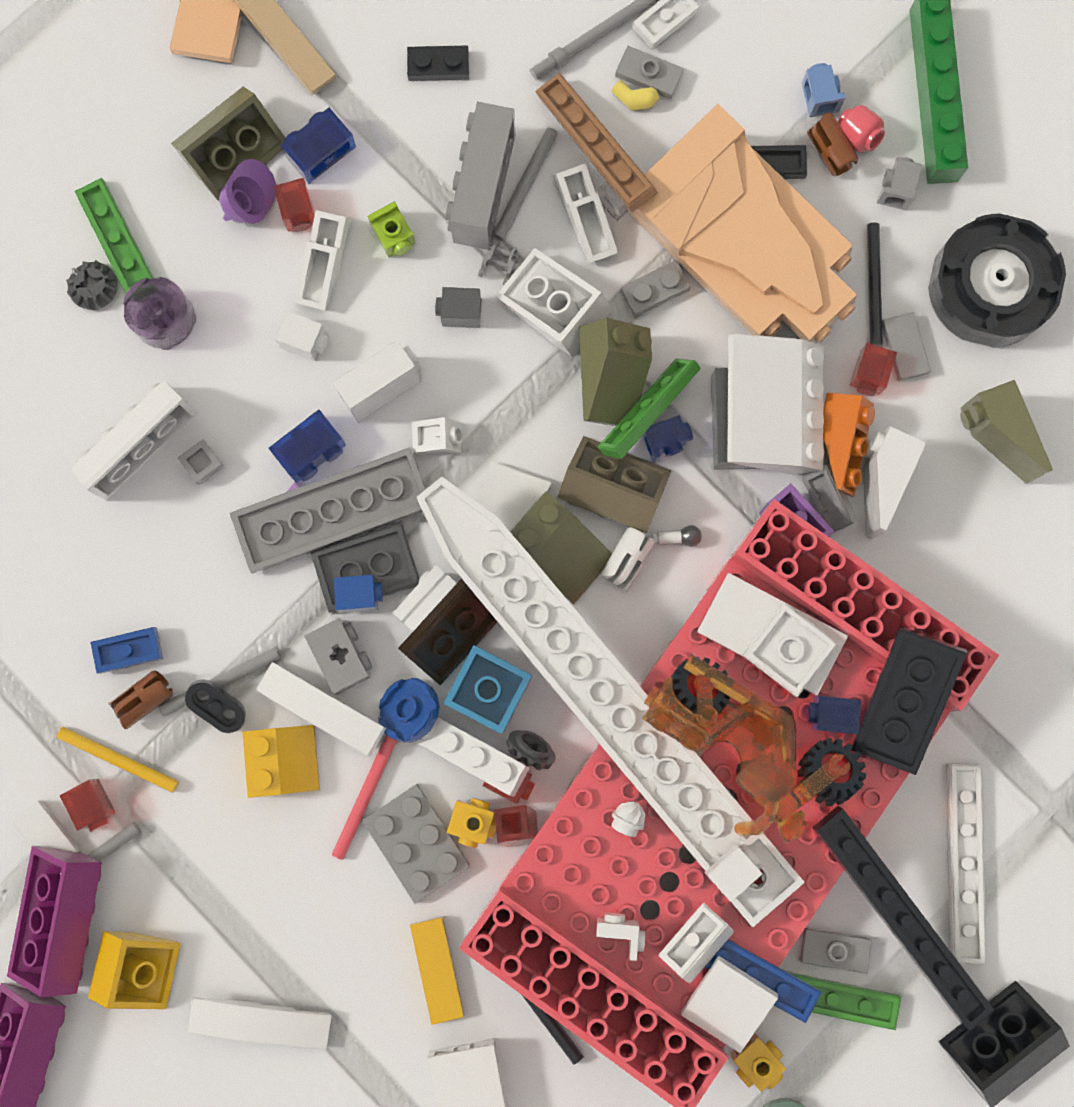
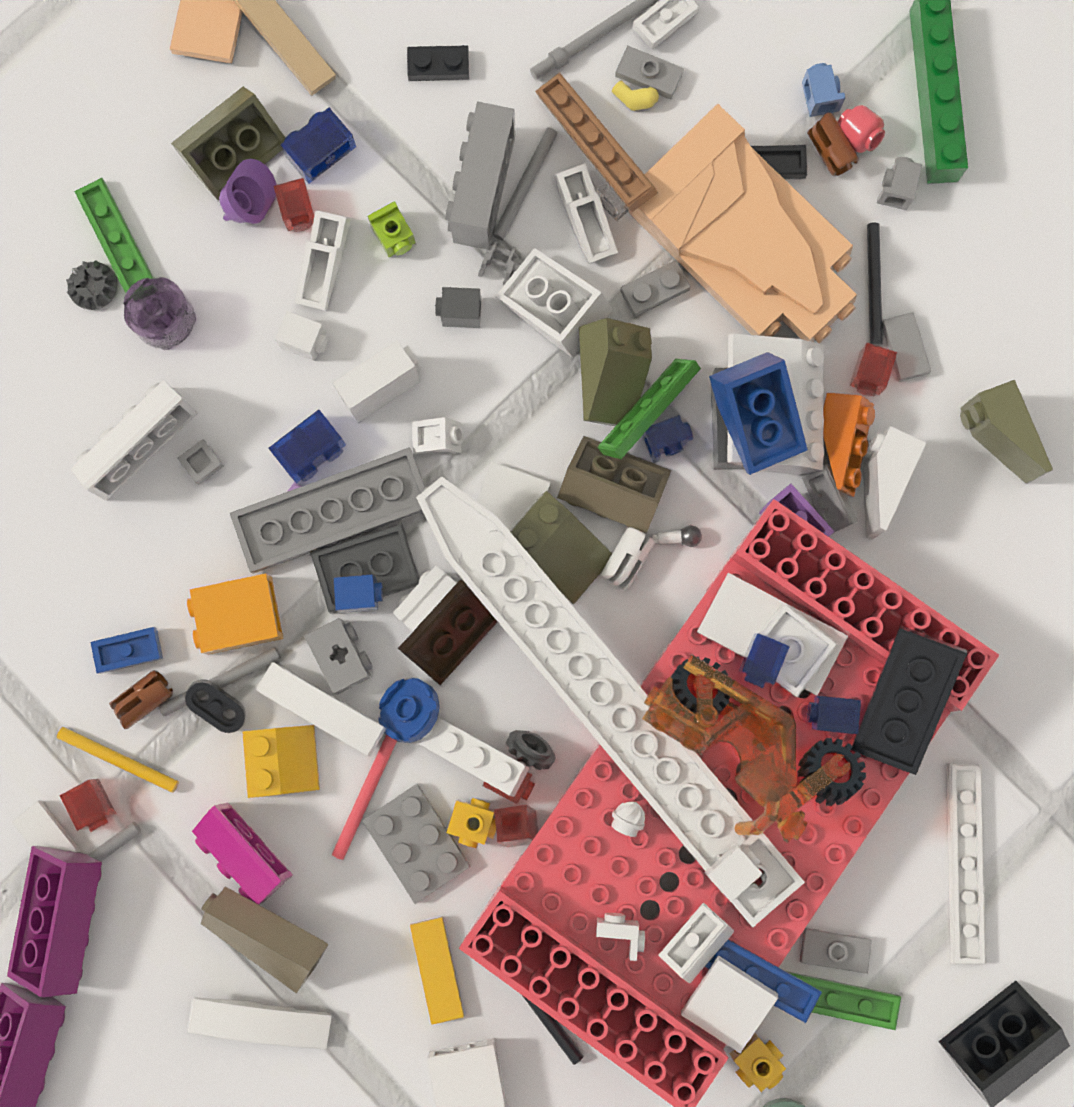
(133, 971): yellow slope -> none
(235, 614): none -> light orange brick
(240, 853): none -> dark pink slope
(263, 937): none -> dark tan slope
(488, 689): dark azure brick -> none
(759, 411): none -> blue slope
(763, 660): none -> clear blue brick
(903, 918): black plate -> none
(996, 280): black piece -> none

